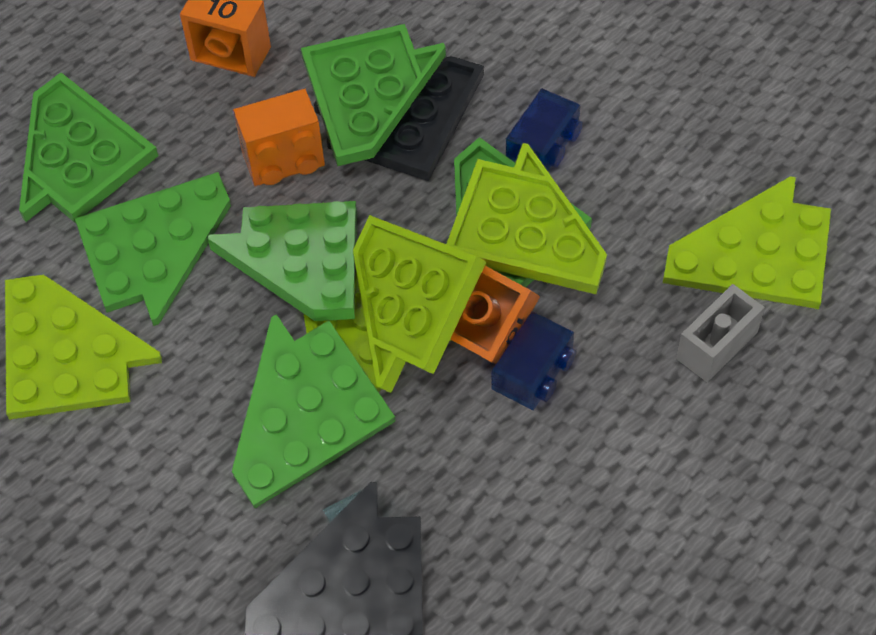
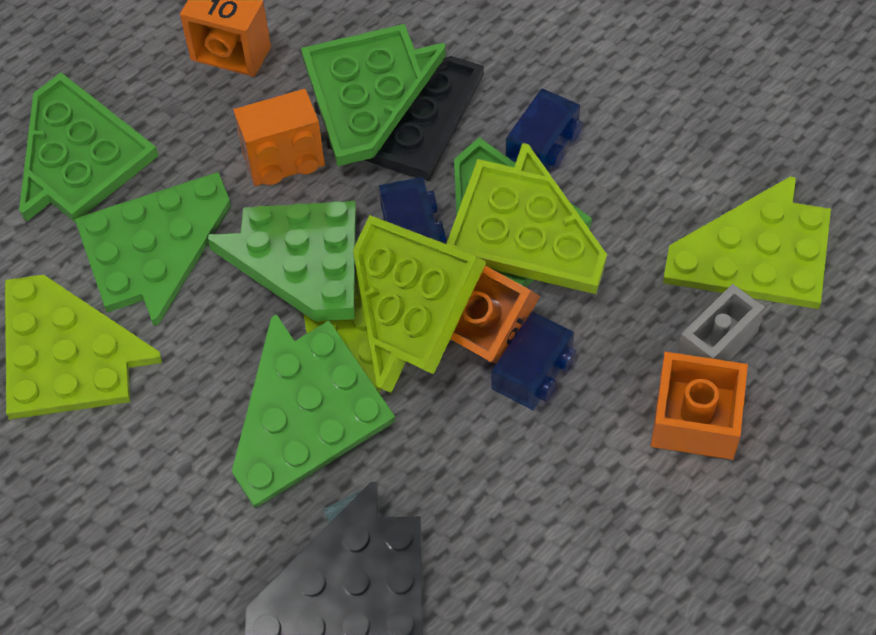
(411, 207): none -> clear blue brick
(699, 405): none -> orange brick

